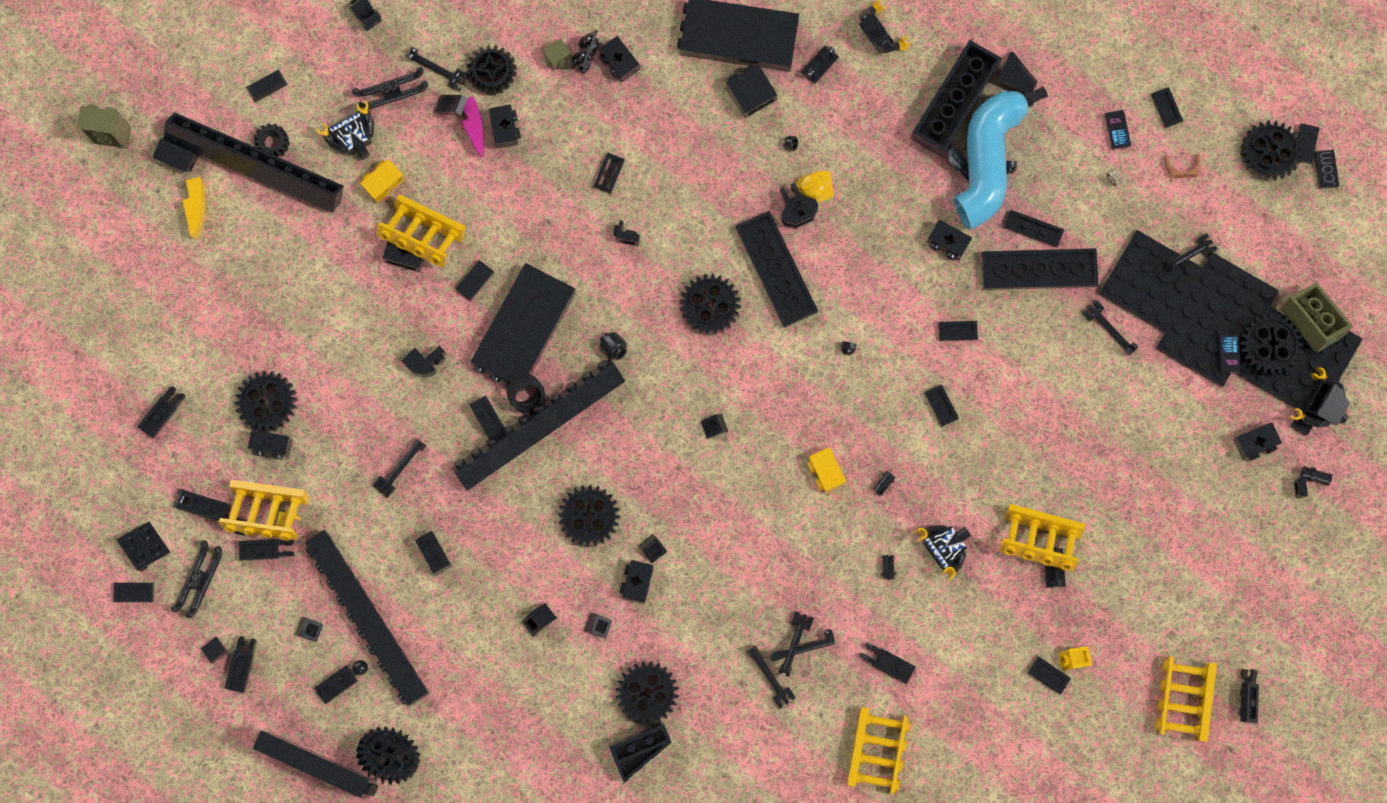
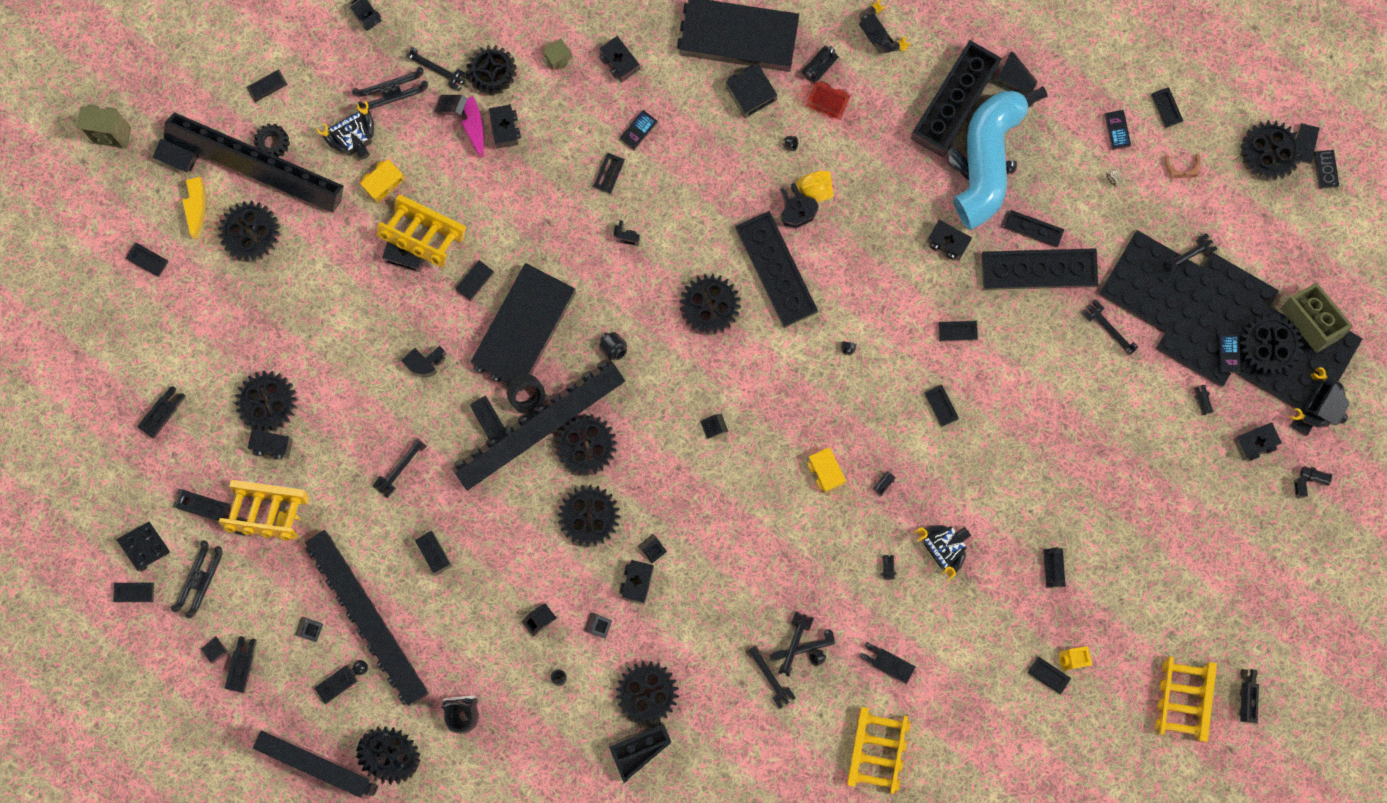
(147, 259): none -> black tile
(262, 220): none -> black gear
(263, 549): black hinge -> none
(452, 709): none -> black piece
(556, 675): none -> black hinge
(588, 46): black hinge -> none
(602, 439): none -> black gear
(638, 130): none -> tile
(820, 657): none -> black hinge
(828, 100): none -> clear red brick
(1045, 522): yellow fence -> none
(1203, 399): none -> black pin

